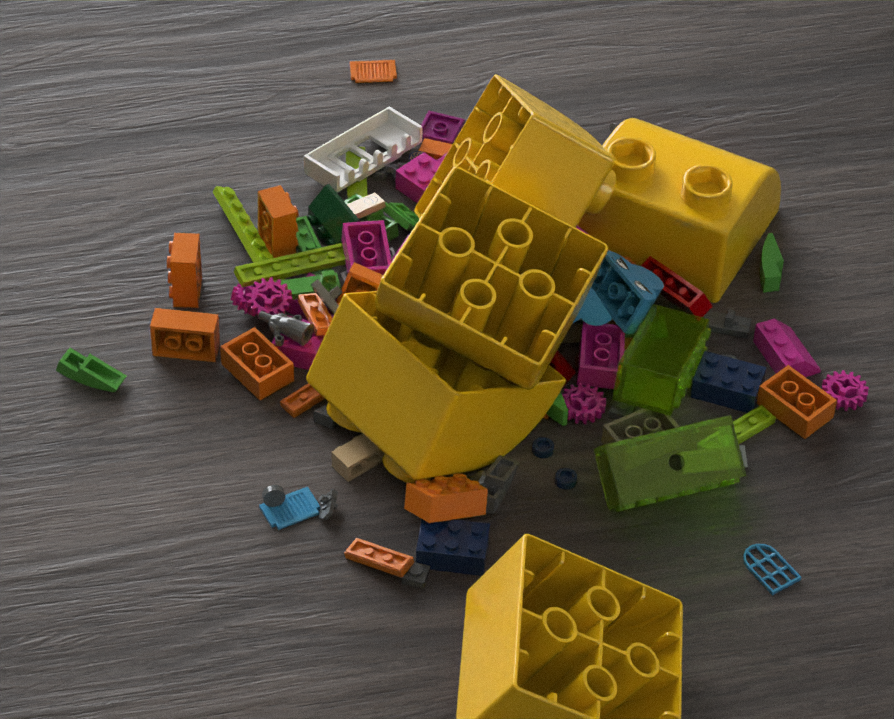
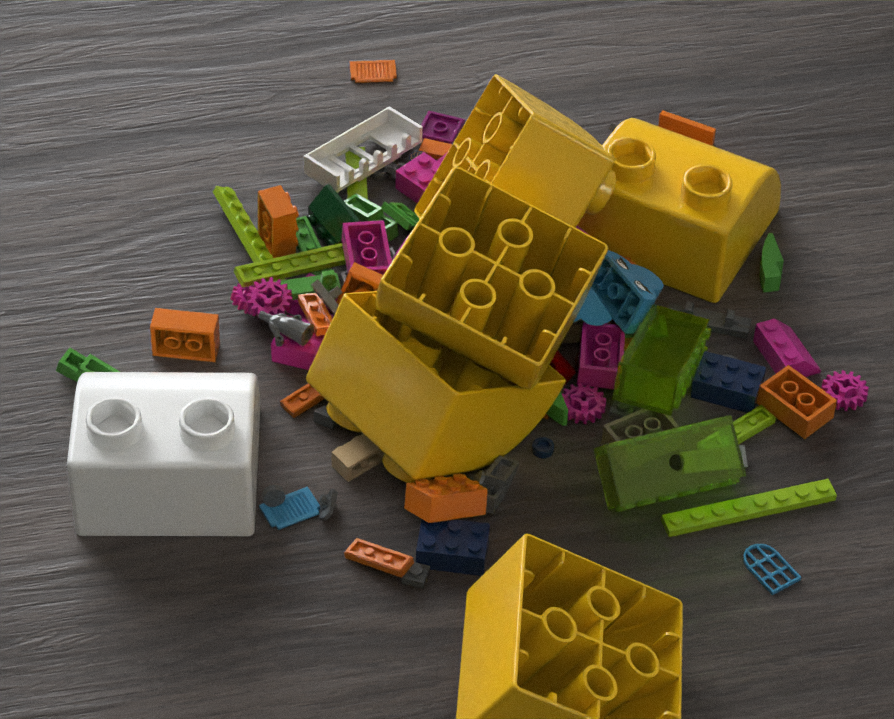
(164, 454): none -> white piece
(185, 270): orange brick -> none
(257, 363): orange brick -> none
(367, 205): tile -> none
(566, 478): dark blue tile -> none
(679, 290): red brick -> none
(687, 127): none -> orange tile
(748, 507): none -> lime plate

